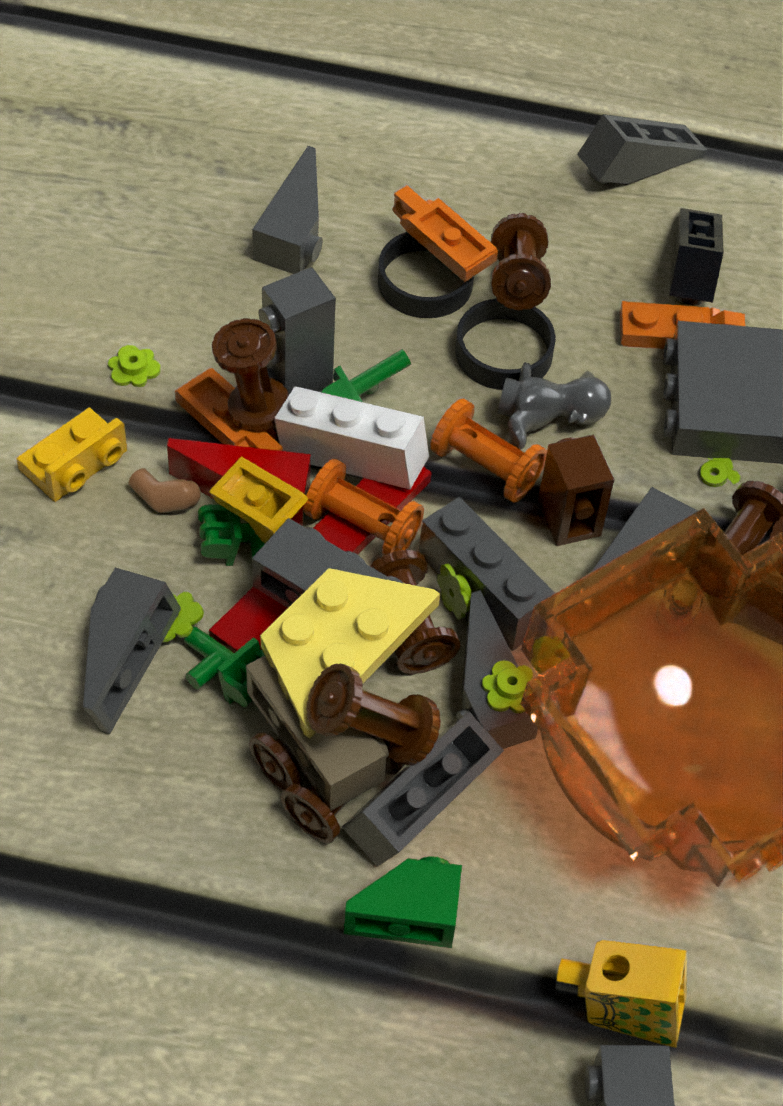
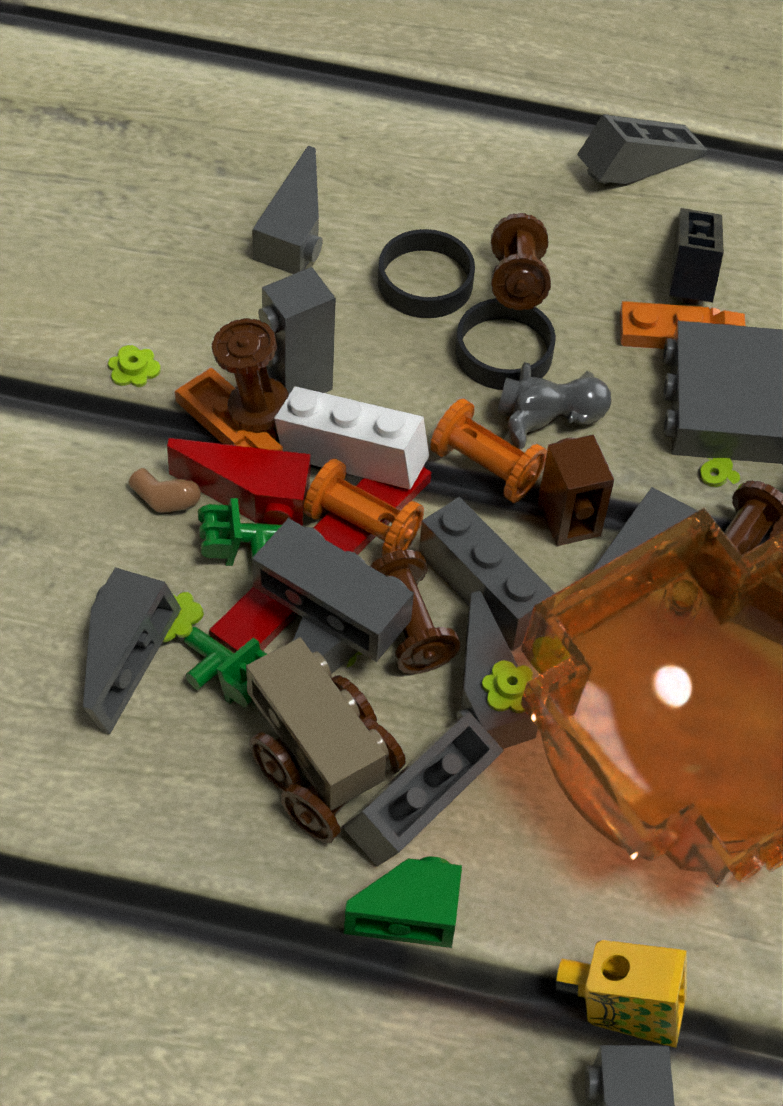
(73, 454): yellow bracket -> none
(257, 497): yellow slope -> none
(340, 703): reddish brown hose -> none
(344, 622): light yellow wing -> none
(369, 380): green arm -> none
(444, 233): orange hinge -> none
(454, 591): lime plant -> none

